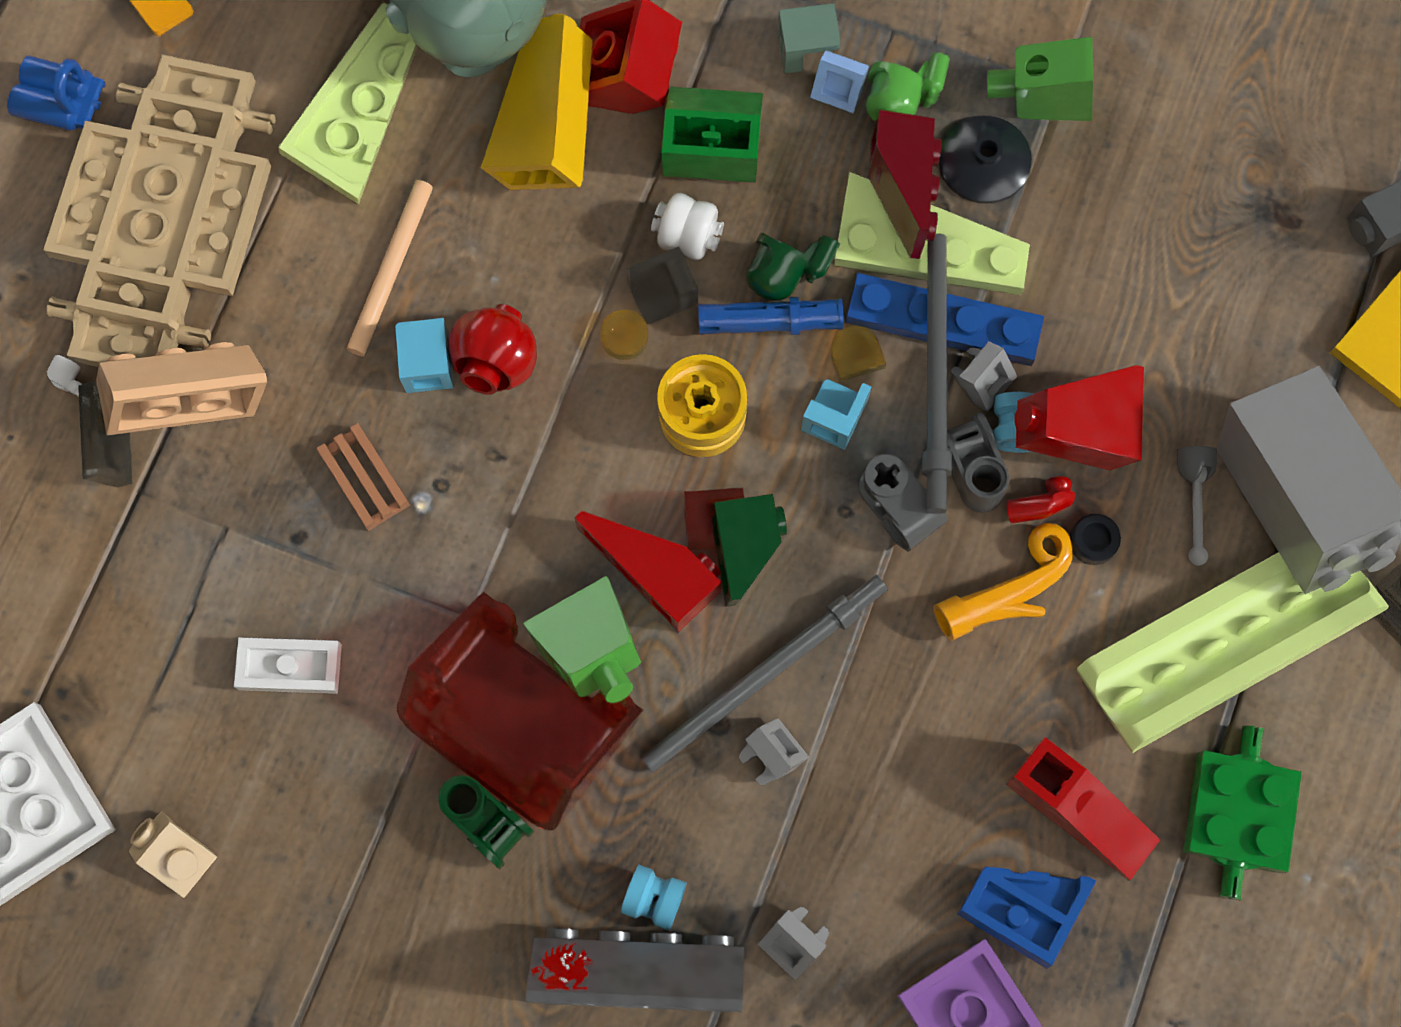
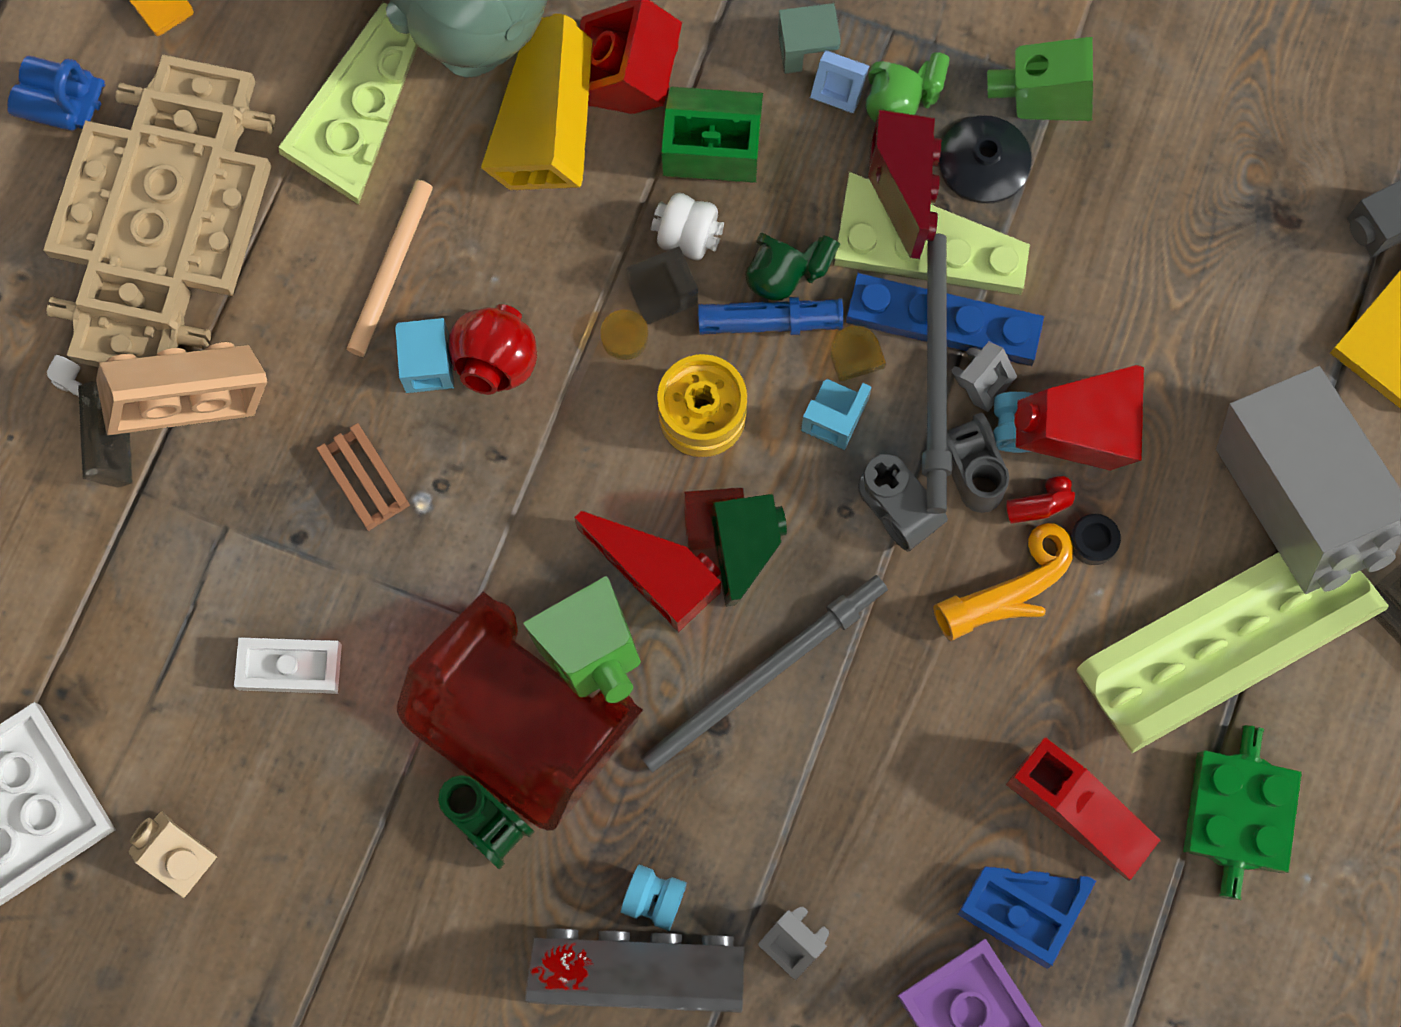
(776, 750): light grey tile -> none
(1197, 466): hinge -> none

